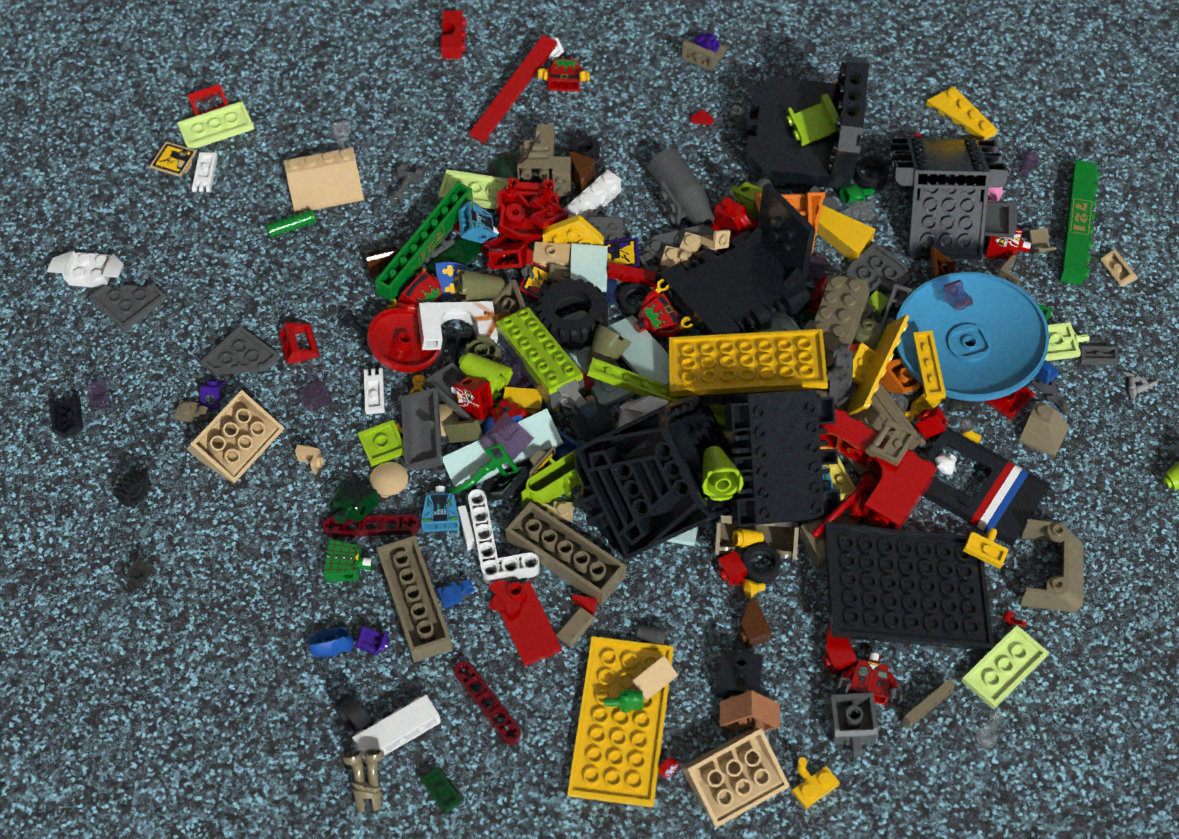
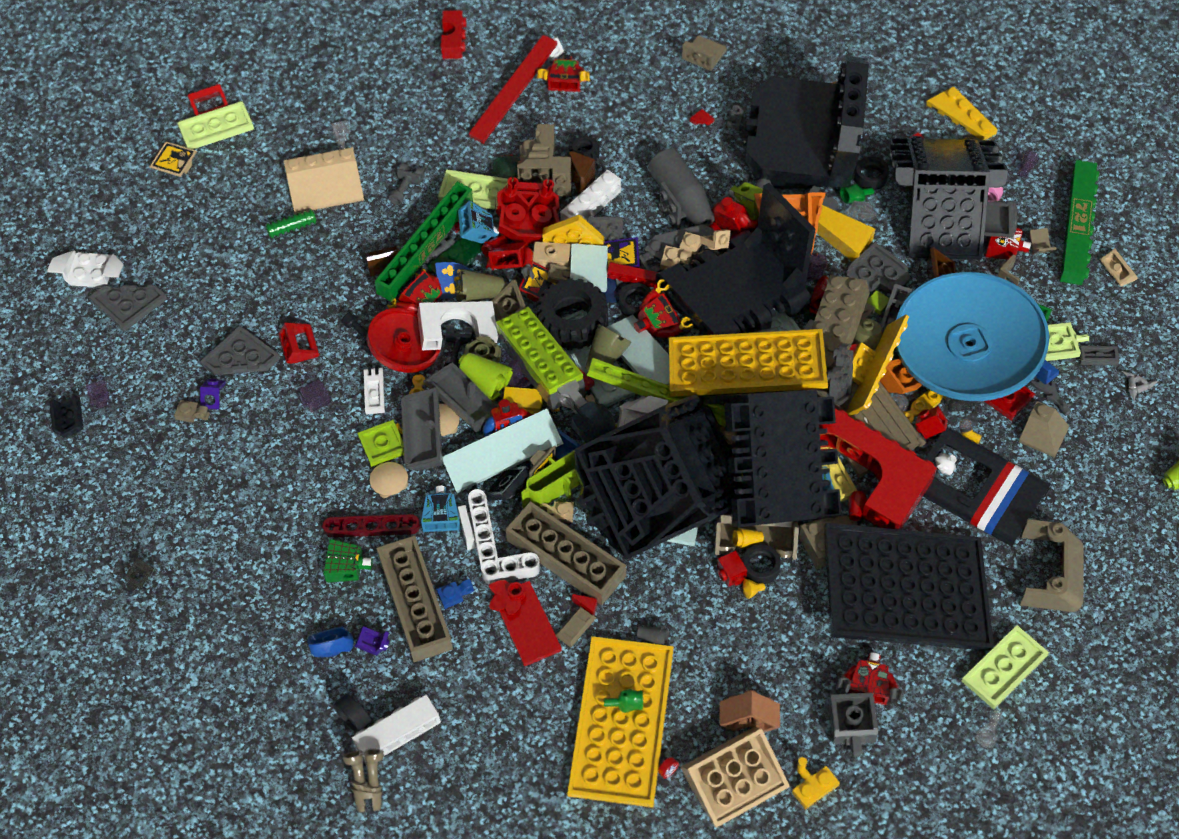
(132, 488): black tyre -> none
(204, 172): white hinge -> none
(235, 437): tan slope -> none
(310, 455): tan bracket -> none
(354, 502): dark green torso -> none
(441, 790): dark green plate -> none
(463, 431): olive tile -> none
(474, 396): red torso -> none
(486, 468): green piece -> none
(488, 712): dark red beam -> none
(495, 317): clear orange plant -> none
(510, 435): clear purple plate -> none
(547, 212): red plate -> none
(654, 678): tan slope -> none
(707, 41): dark purple bracket -> none
(719, 475): lime cone -> none
(738, 673): black brick -> none
(754, 626): reddish brown slope -> none
(814, 121): lime panel -> none
(838, 653): red slope -> none
(866, 483): red piece -> none
(896, 445): dark tan plate -> none
(928, 704): dark tan tile -> none
(929, 365): yellow plate -> none
(956, 296): clear purple bracket -> none
(986, 549): yellow plate -> none
(1010, 619): red hand -> none

